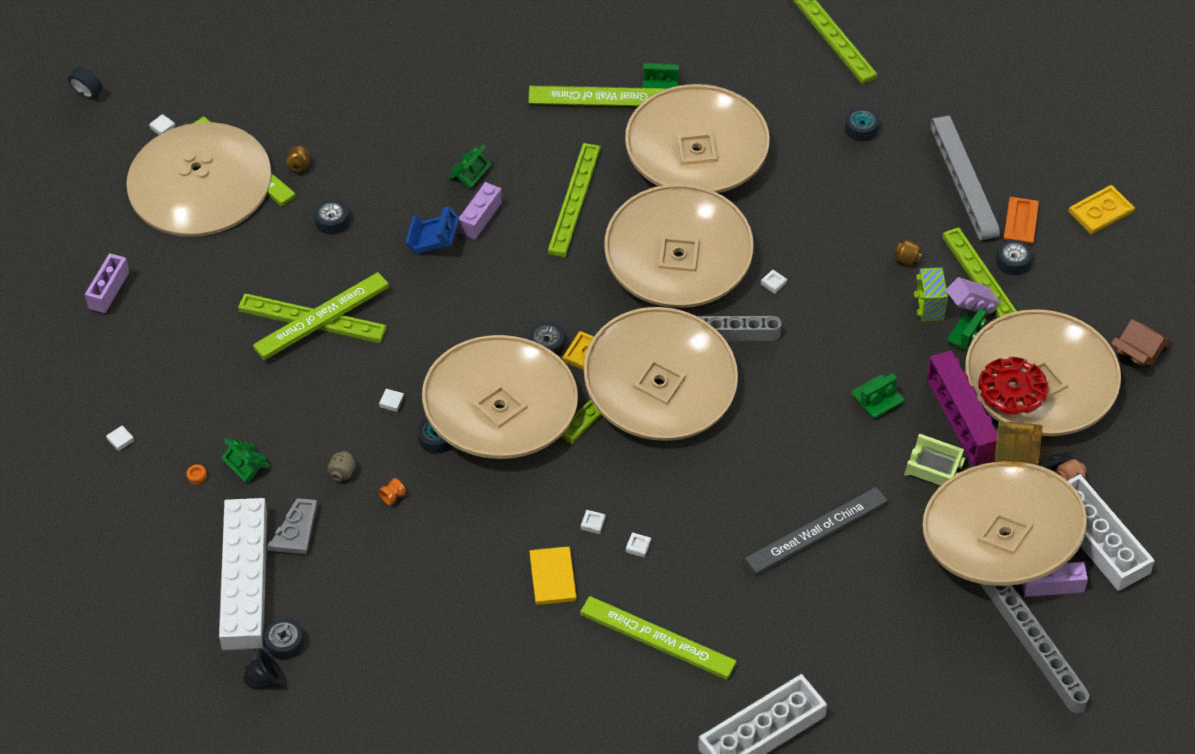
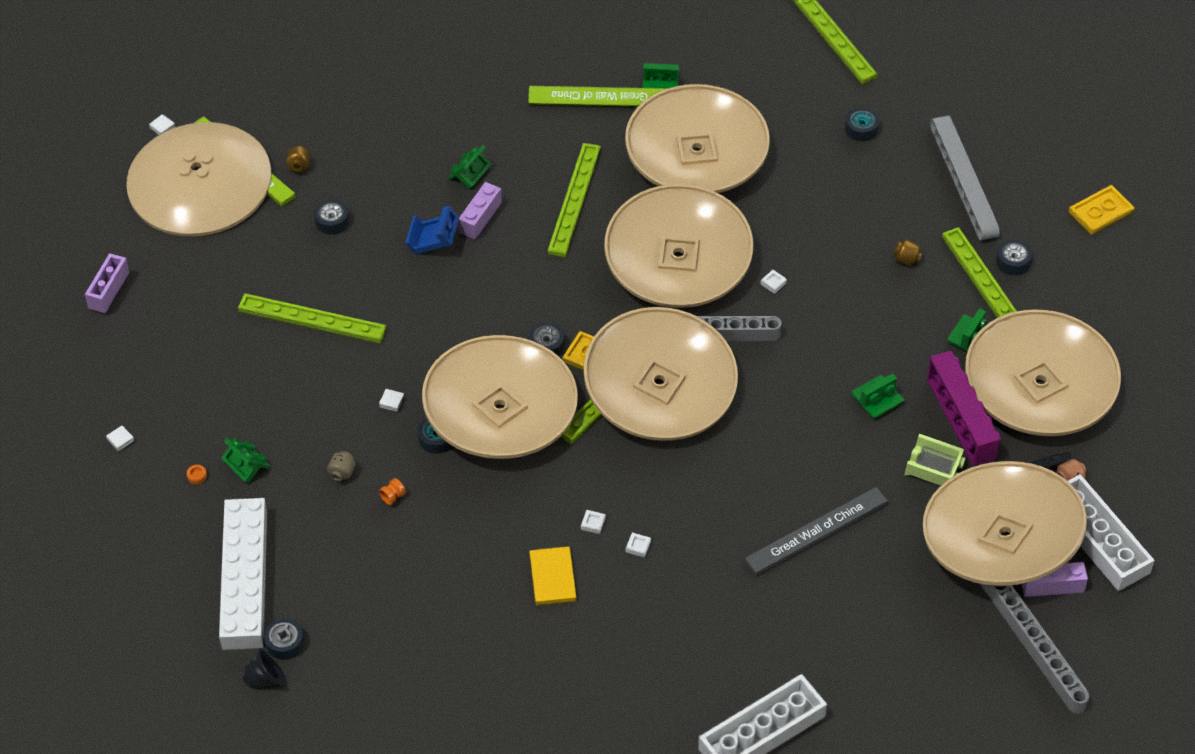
(85, 82): black wheel -> none
(297, 528): light grey wing -> none
(320, 316): lime tile -> none
(658, 638): lime tile -> none
(931, 294): lime container -> none
(972, 295): lavender brick -> none
(1011, 395): red plate -> none
(1018, 442): clear yellow brick -> none
(1021, 220): orange piece -> none
(1140, 343): dark orange bracket -> none

